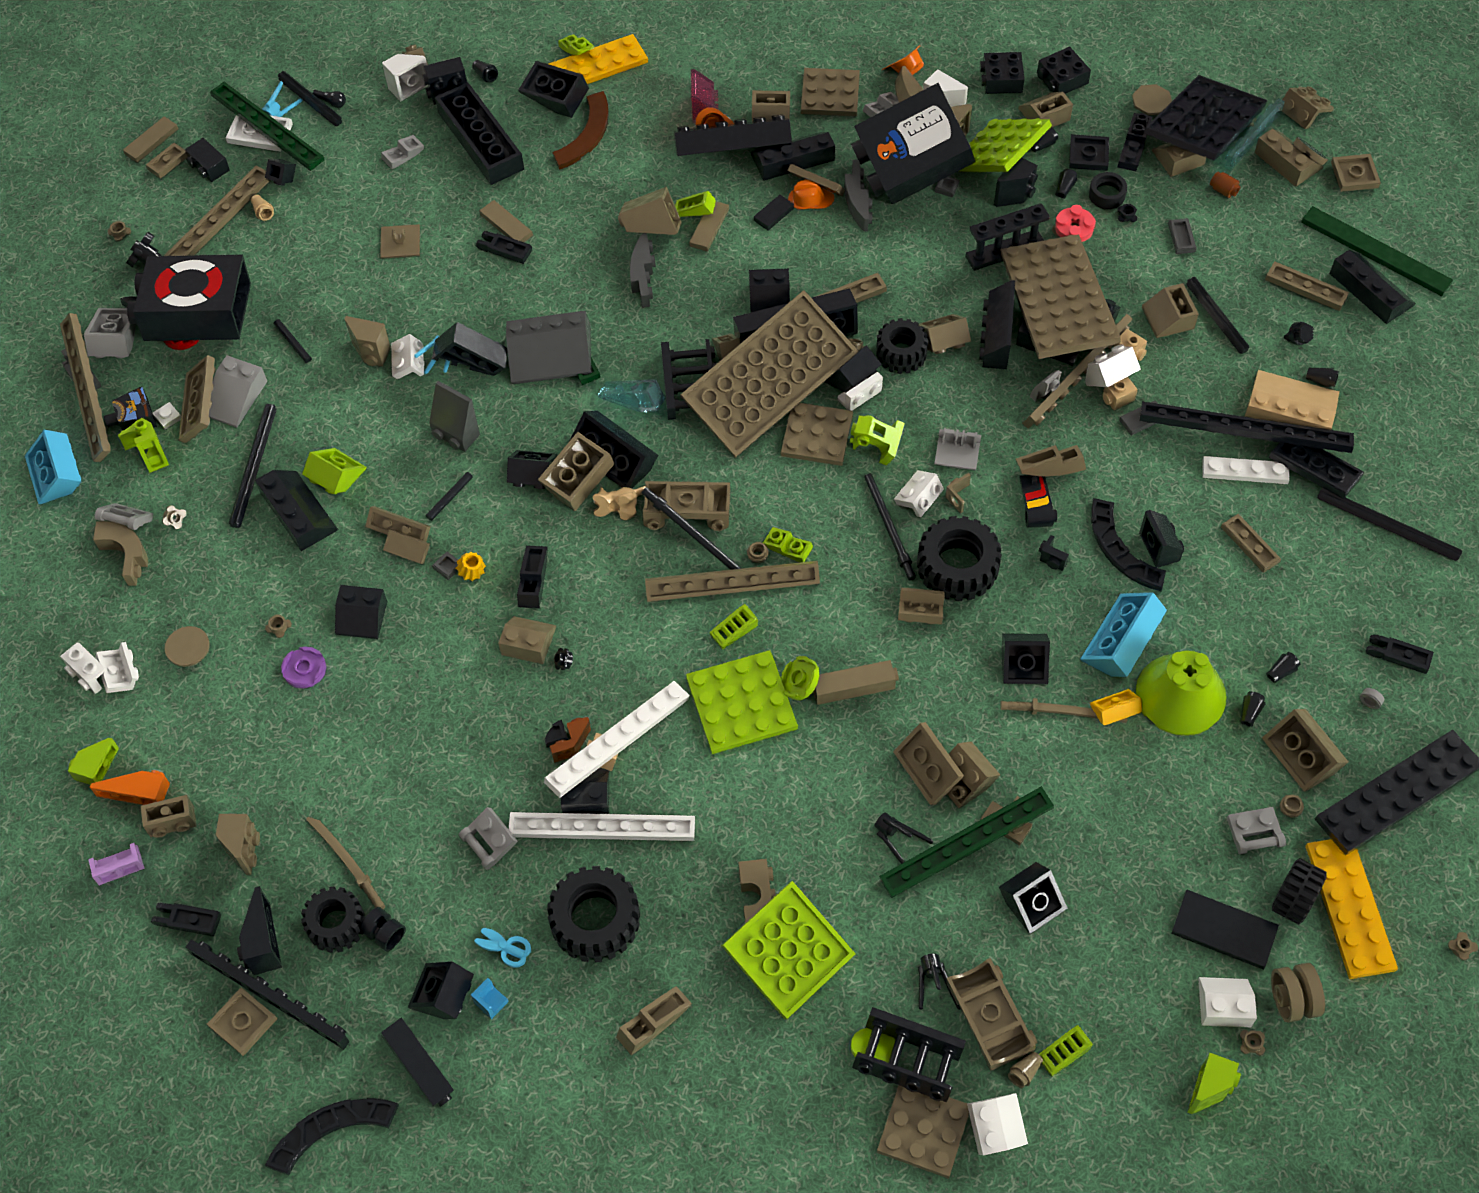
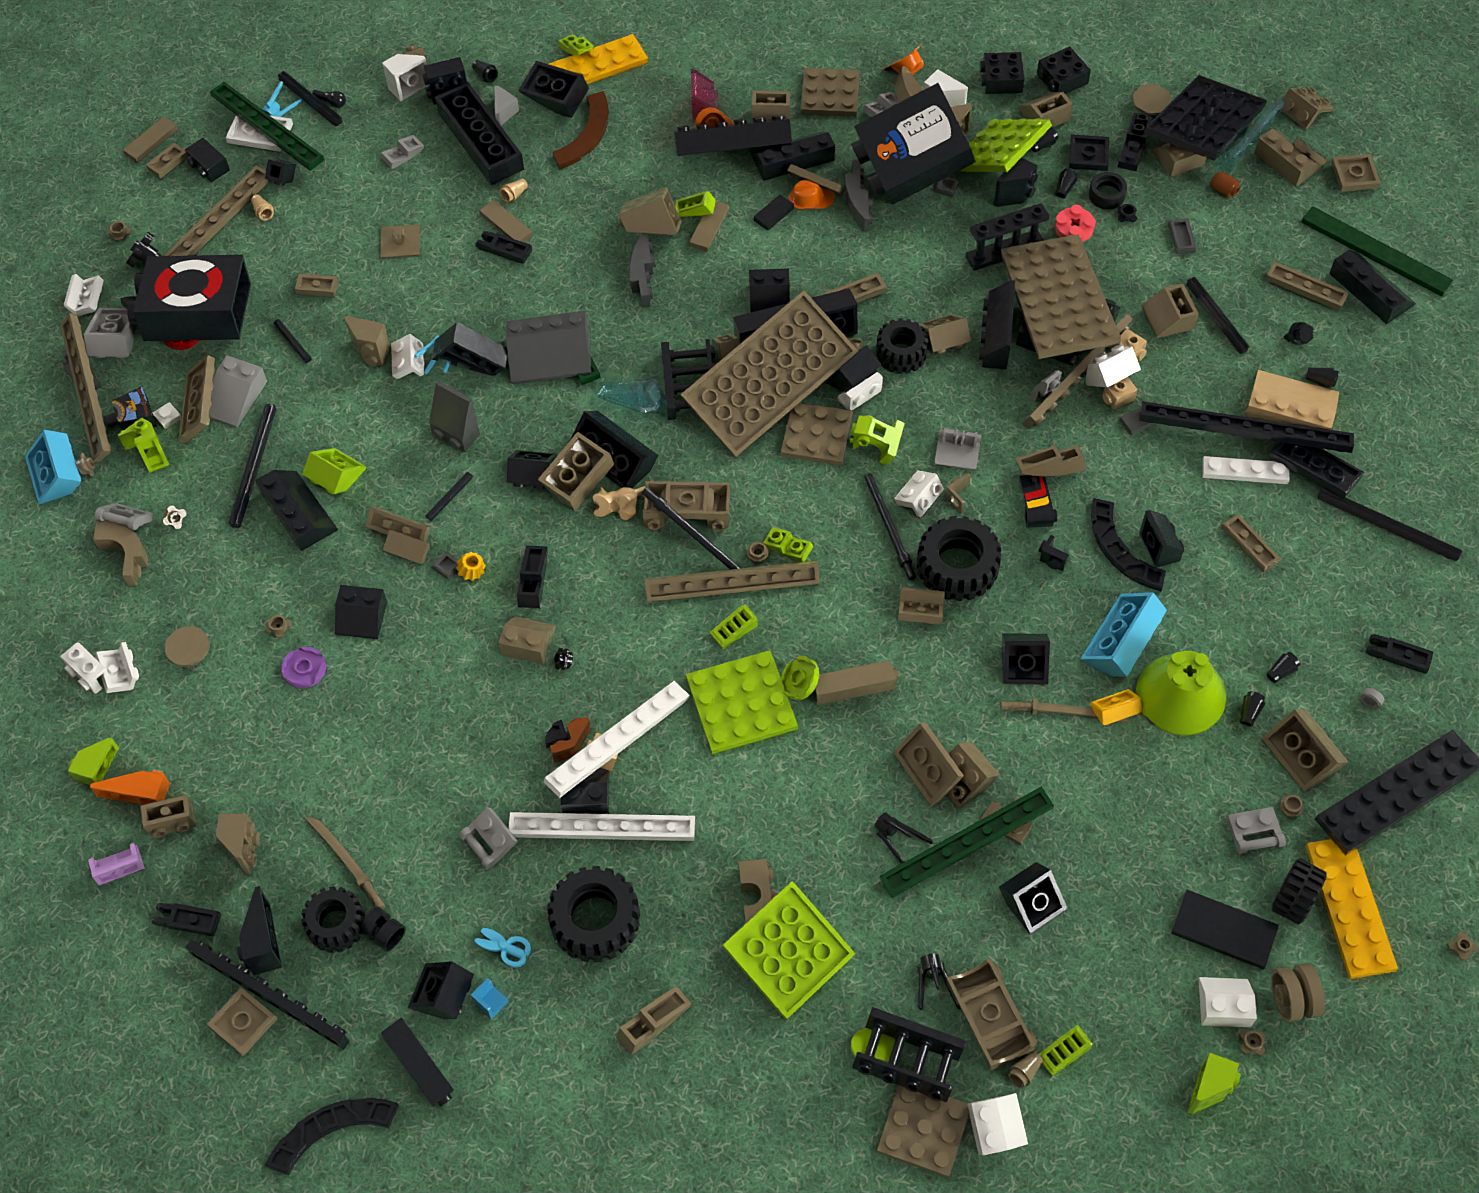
(83, 294): none -> white bracket
(85, 465): none -> dark tan plate
(316, 285): none -> dark tan plate
(505, 105): none -> light grey slope
(511, 191): none -> tan cone

